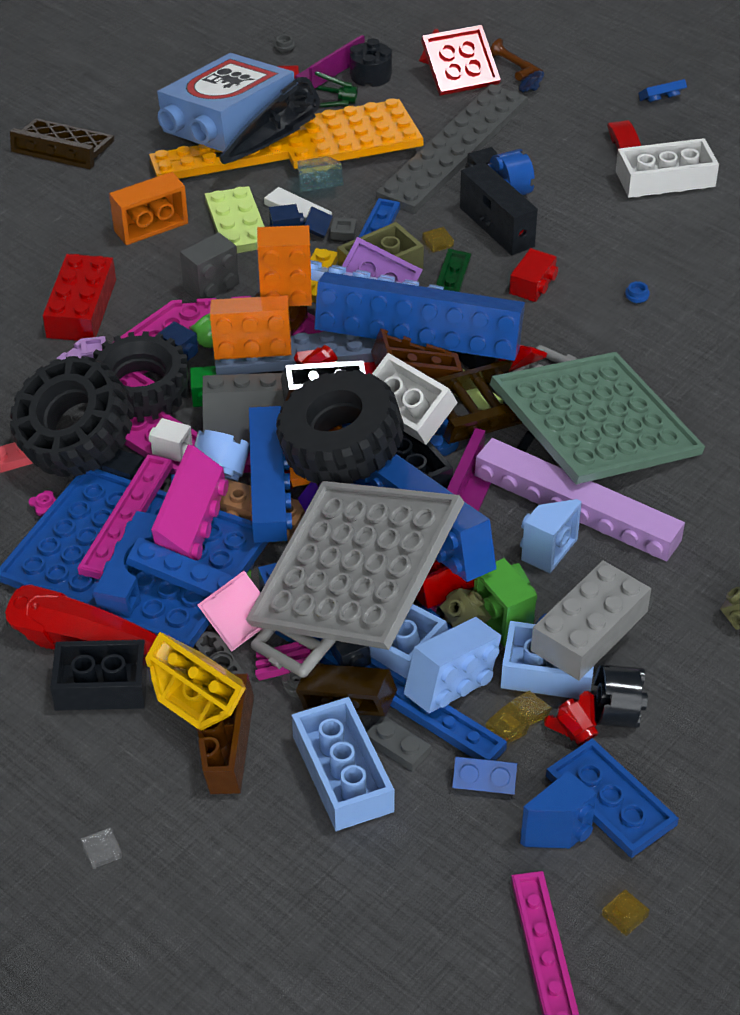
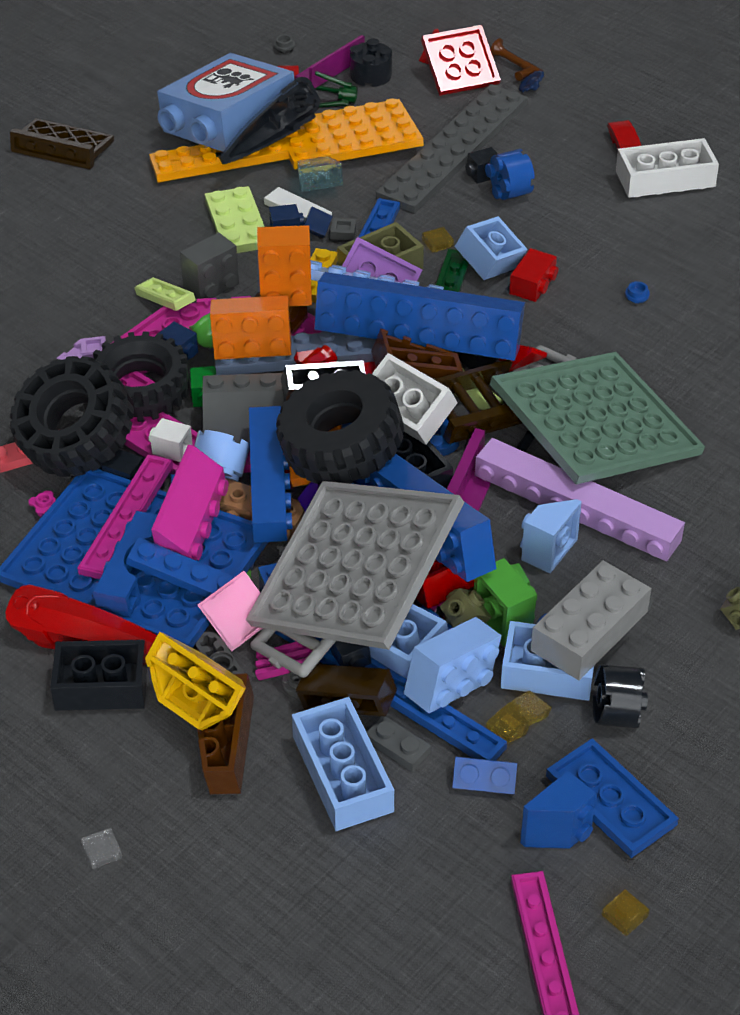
(79, 297): red brick -> none
(149, 208): orange brick -> none
(164, 293): none -> yellowish green tile
(490, 248): none -> light blue brick
(498, 208): black brick -> none
(575, 719): red rock -> none
(670, 89): blue plate -> none

